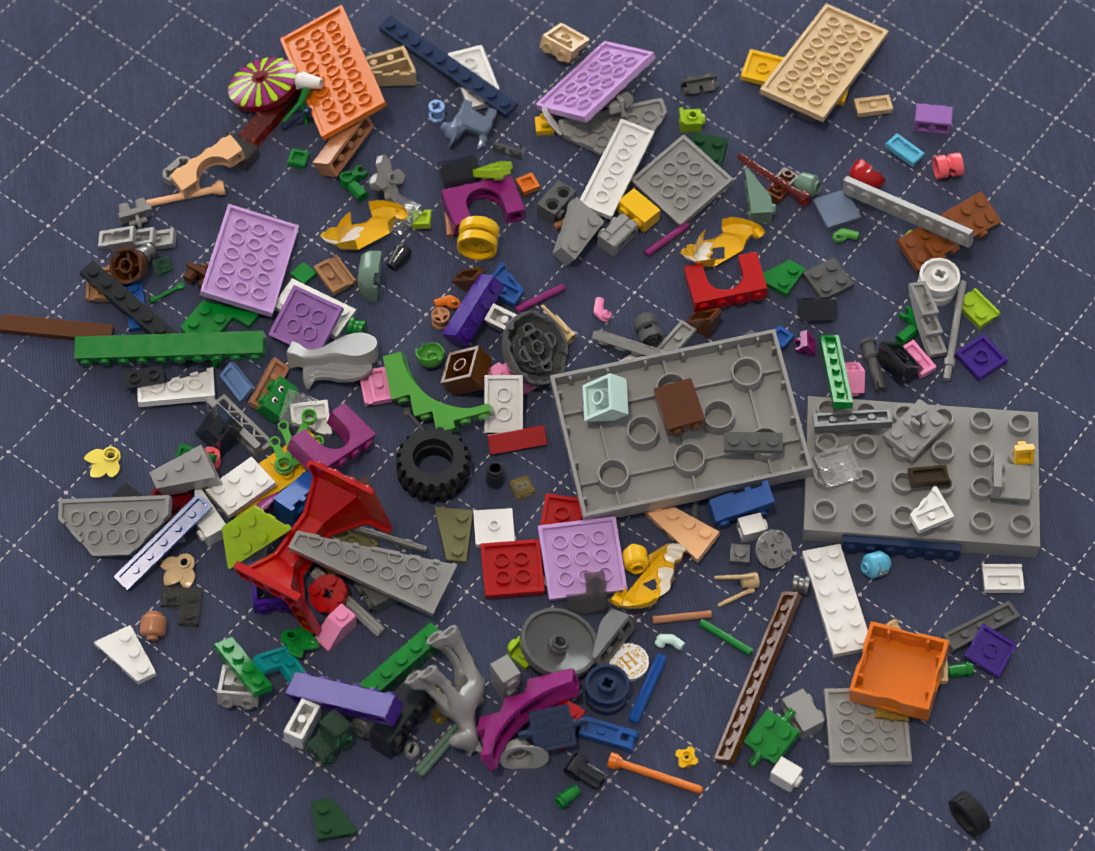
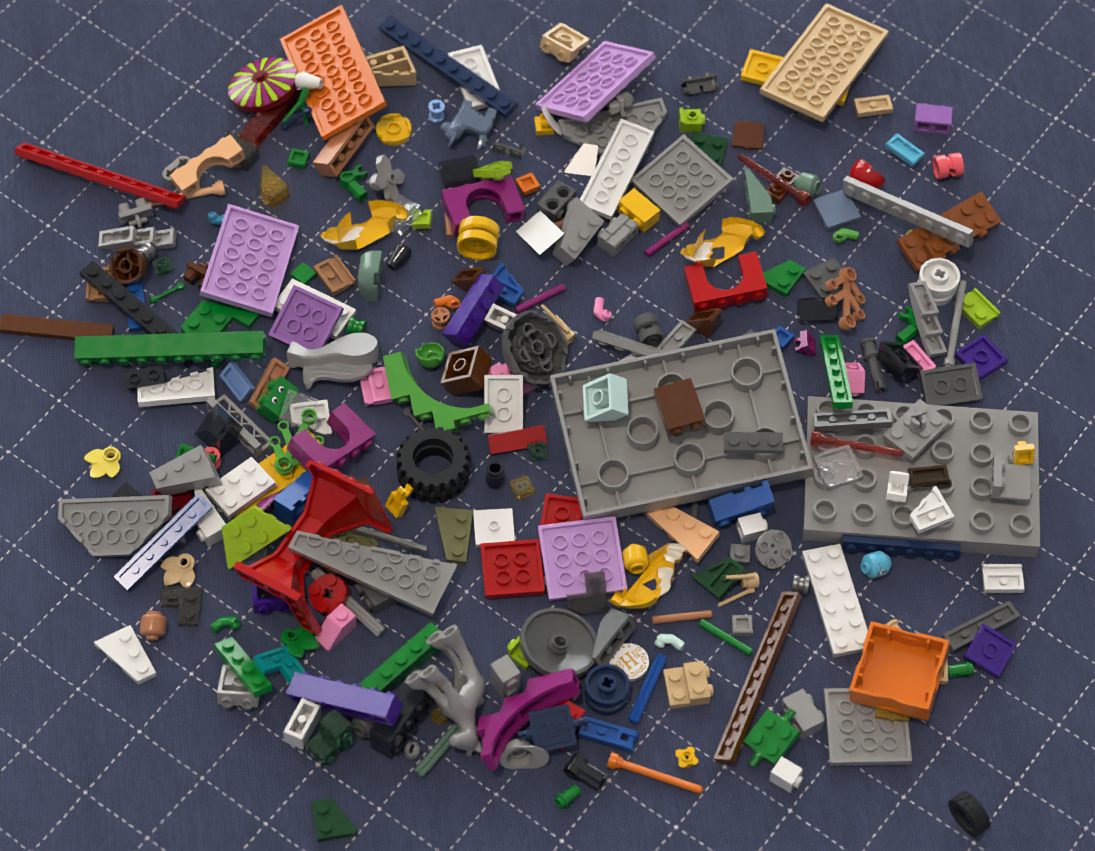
(94, 173): none -> red plate
(215, 219): none -> dark azure arm
(231, 621): none -> green arm
(272, 188): none -> clear yellow slope
(393, 129): none -> yellow tile
(397, 501): none -> yellow plate
(532, 447): none -> clear green plate
(540, 232): none -> white sticker
(584, 161): none -> white sticker
(688, 685): none -> tan plate
(715, 577): none -> dark green wing
(742, 625): none -> light grey tile
(748, 135): none -> reddish brown piece
(818, 438): none -> clear red piece
(847, 277): none -> nougat plant
(897, 486): none -> white bracket
(951, 385): none -> dark grey plate

